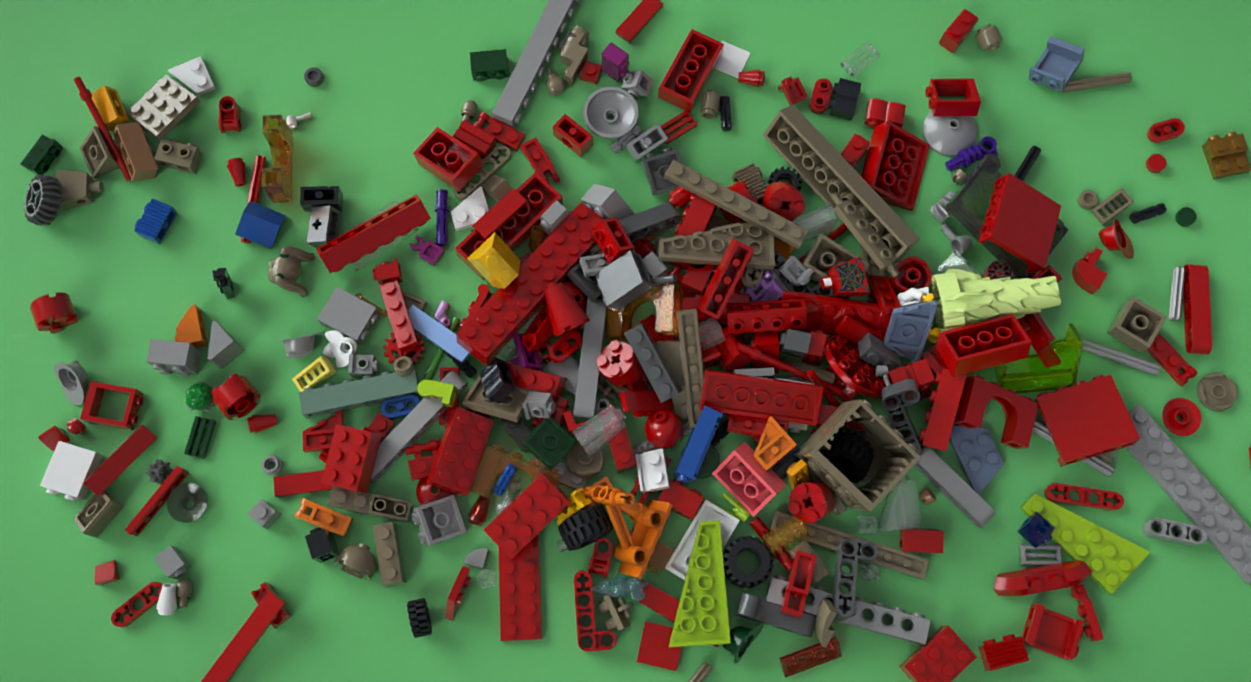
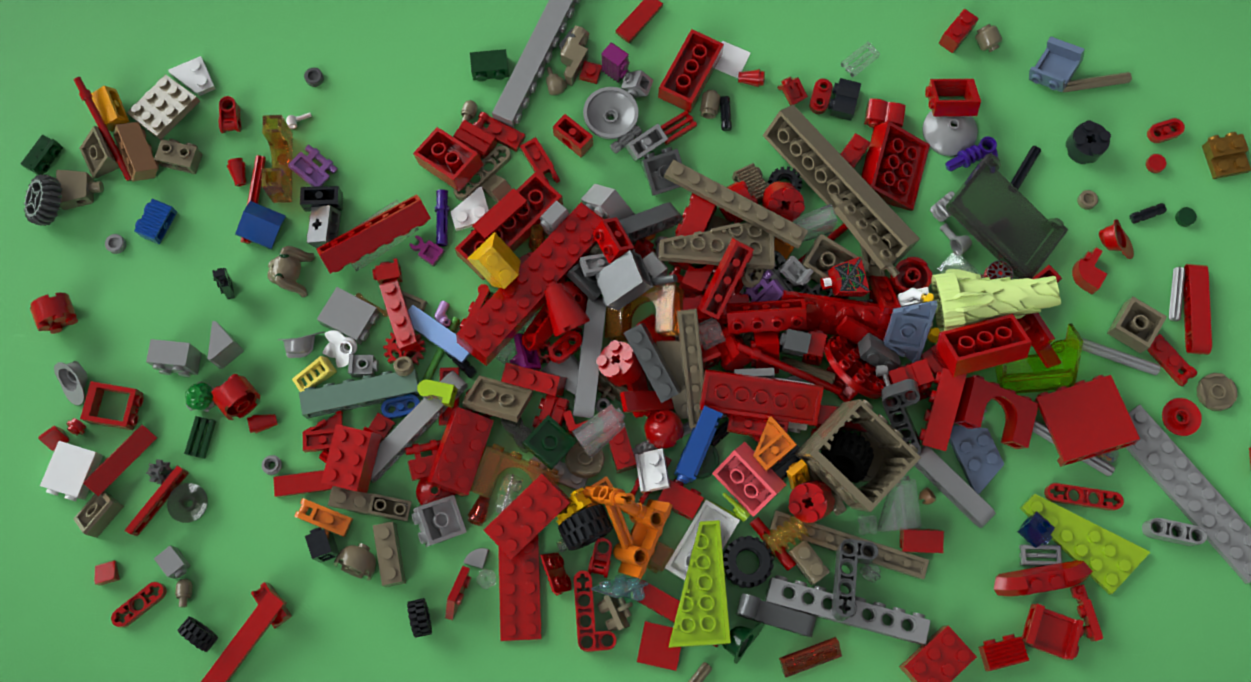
(115, 243): none -> light grey tile
(167, 600): white cone -> none
(192, 328): orange slope -> none
(197, 634): none -> black tyre
(264, 514): light grey brick -> none
(308, 170): none -> medium lavender plate
(497, 380): black brick -> none
(505, 479): blue axle -> none
(538, 405): light grey brick -> none
(554, 569): none -> red hinge
(679, 197): red brick -> none
(798, 584): red slope -> none
(823, 627): dark tan slope -> none
(826, 392): red bar -> none
(959, 177): dark tan hinge -> none
(1021, 221): red panel -> none
(1088, 142): none -> black brick
(1124, 197): dark tan slope -> none

